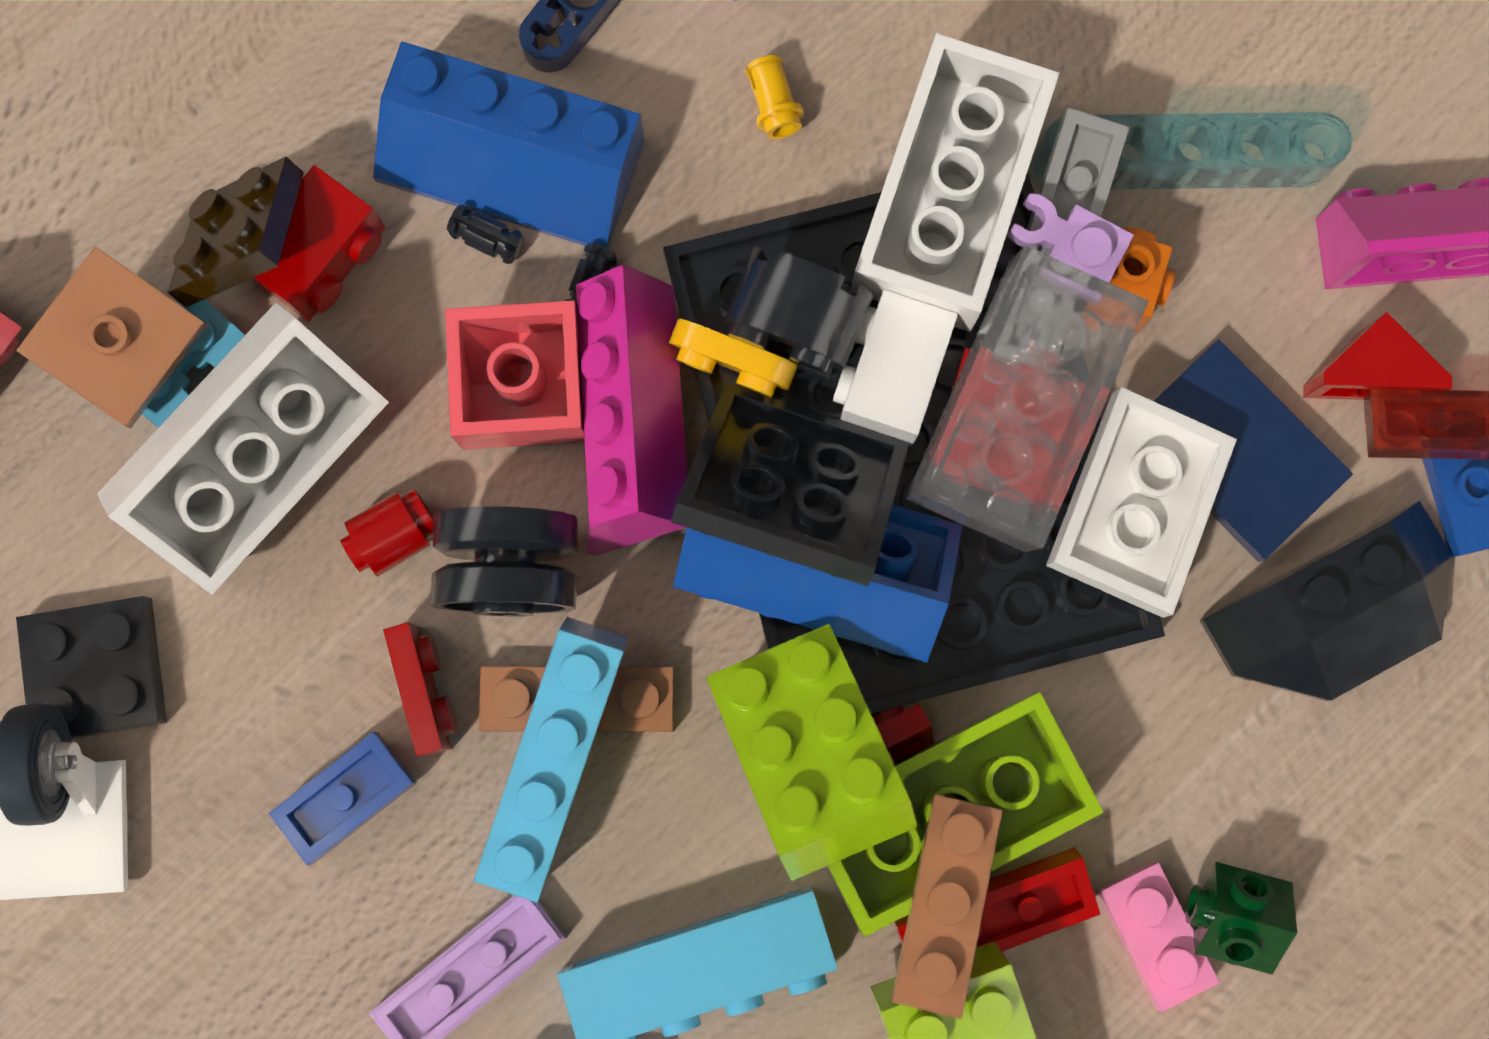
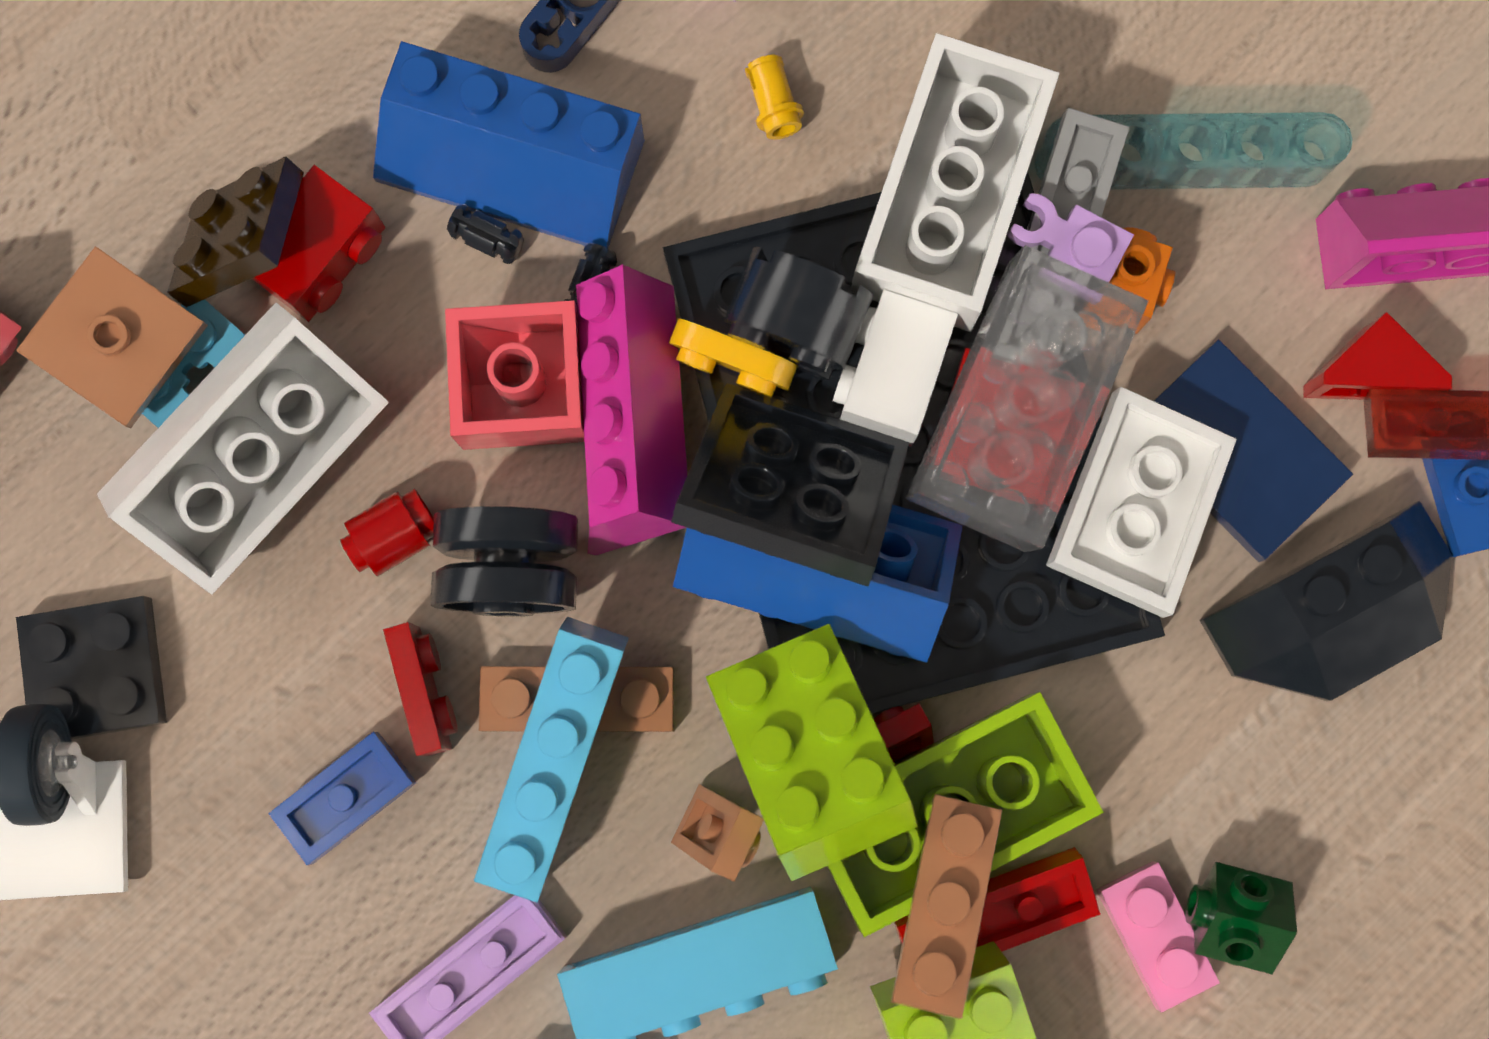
(718, 833): none -> nougat plate

